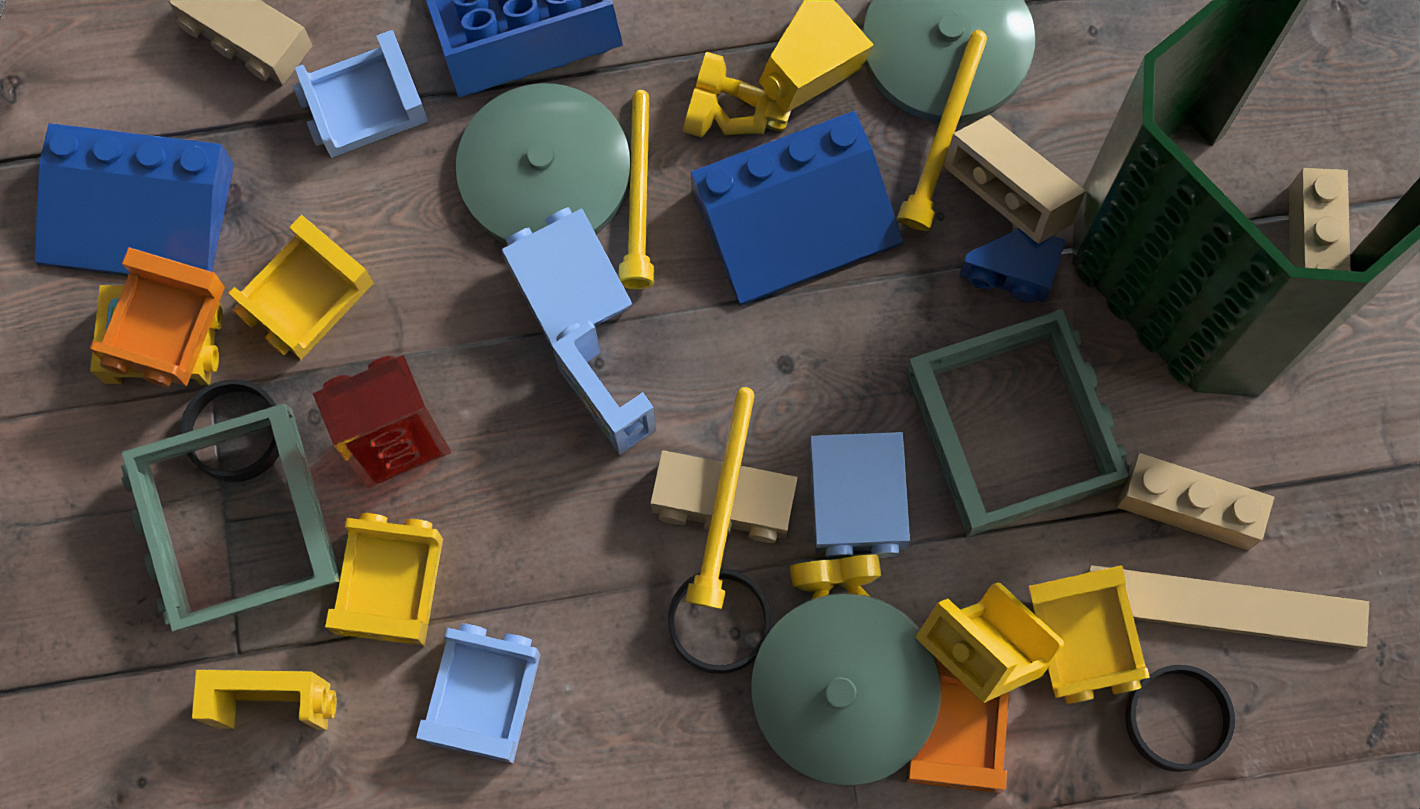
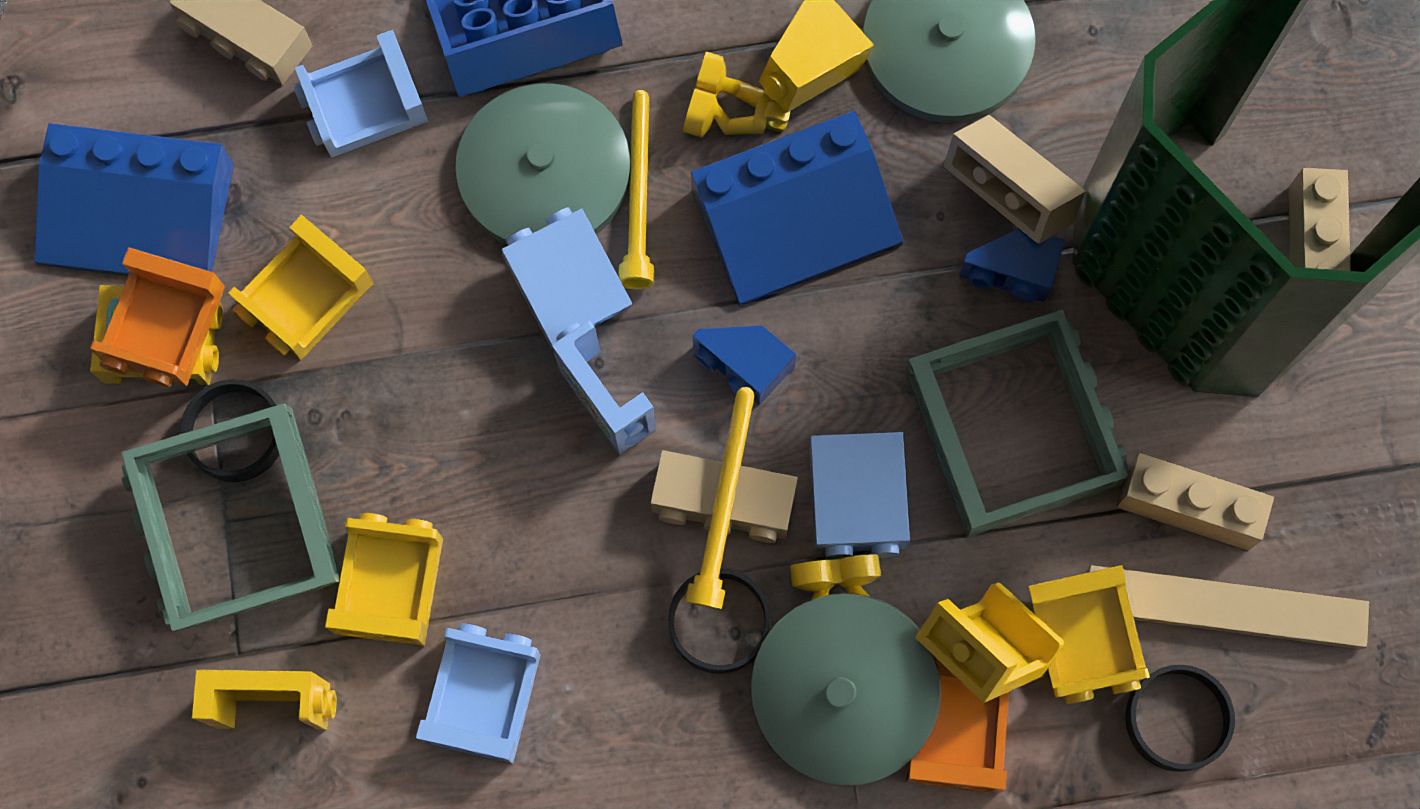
(381, 420): clear red brick -> none
(745, 356): none -> blue slope
(918, 211): yellow piece -> none

